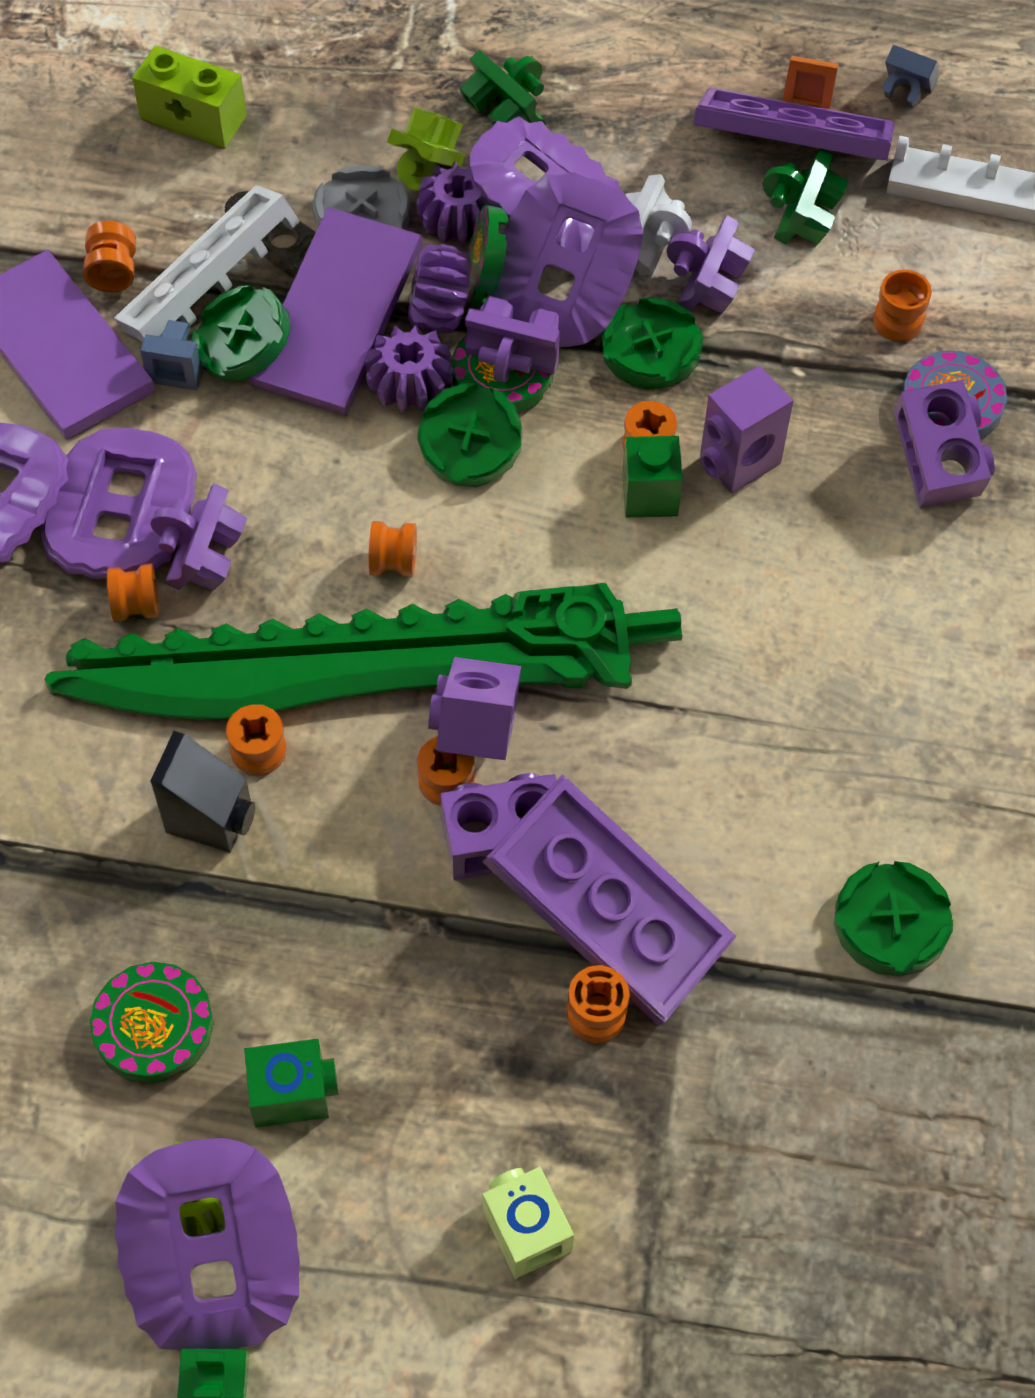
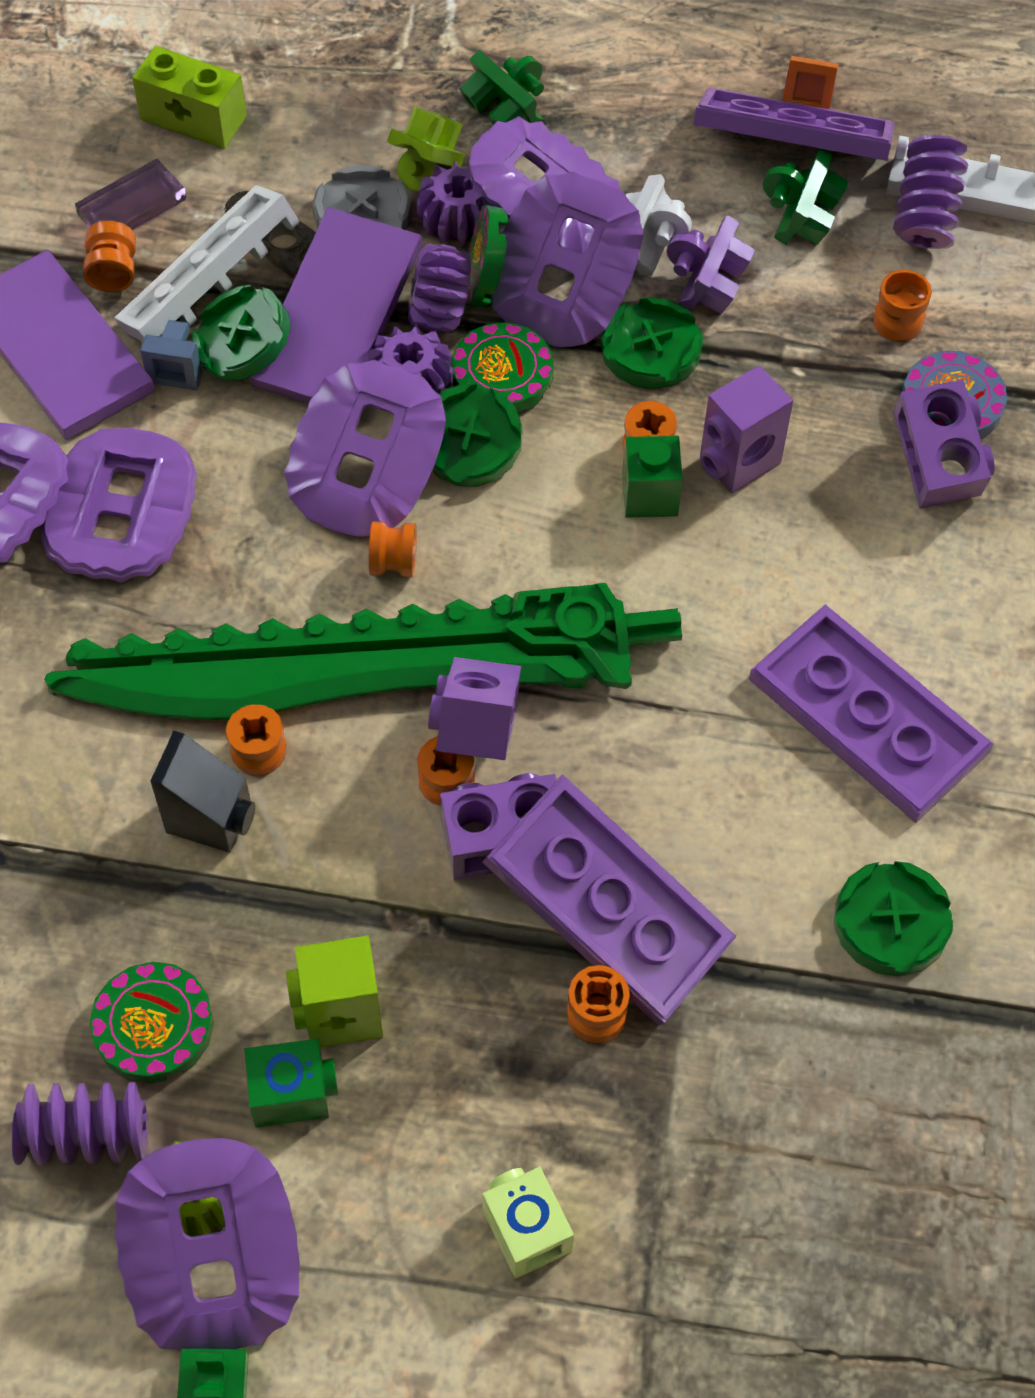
(79, 1124): none -> medium lavender piece
(132, 593): orange wheel -> none
(133, 197): none -> clear purple tile
(193, 533): medium lavender hips -> none
(335, 991): none -> lime brick
(400, 460): none -> medium lavender piece
(512, 342): medium lavender hips -> none
(871, 712): none -> medium lavender tile
(910, 69): sand blue tile -> none
(929, 192): none -> medium lavender piece

